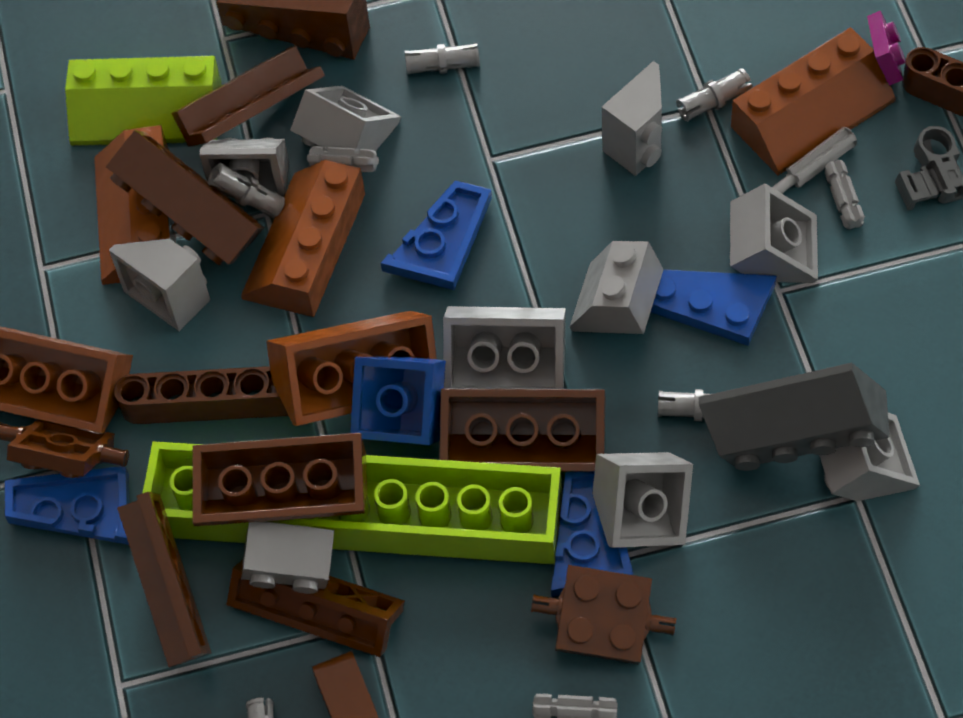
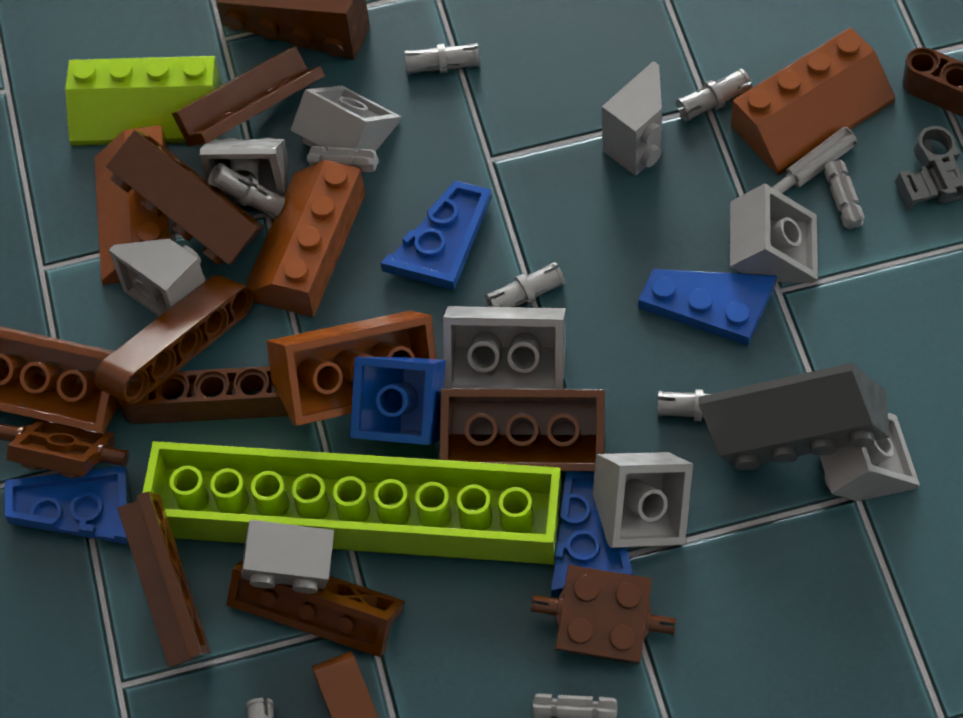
(174, 339): none -> reddish brown beam
(279, 479): reddish brown slope -> none
(527, 287): none -> light grey pin
(618, 289): light grey slope -> none
(886, 47): magenta plate -> none

